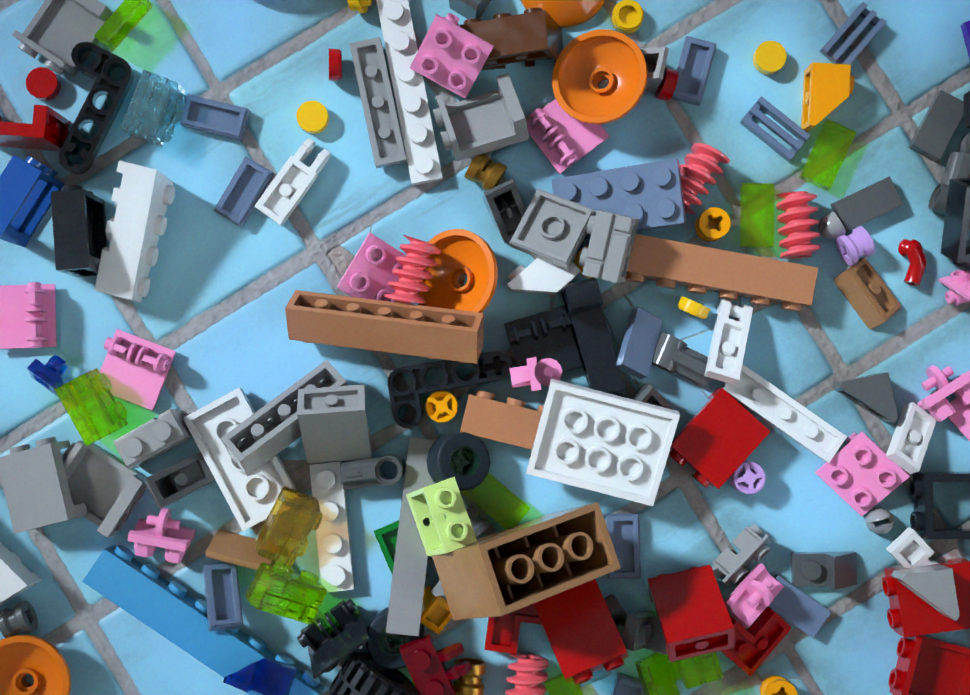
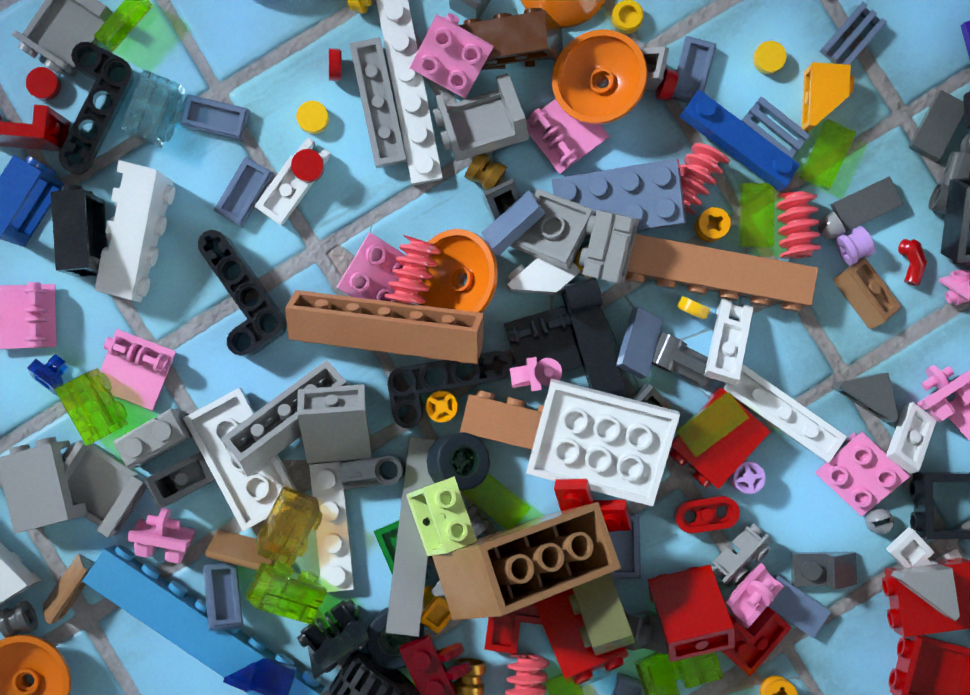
(67, 589): none -> medium nougat slope
(238, 289): none -> black beam
(307, 165): none -> red tile
(513, 223): none -> sand blue tile
(577, 493): none -> red plate
(602, 614): none -> olive brick
(705, 514): none -> red plate
(712, 424): none -> clear neon green tile
(739, 140): none -> blue plate

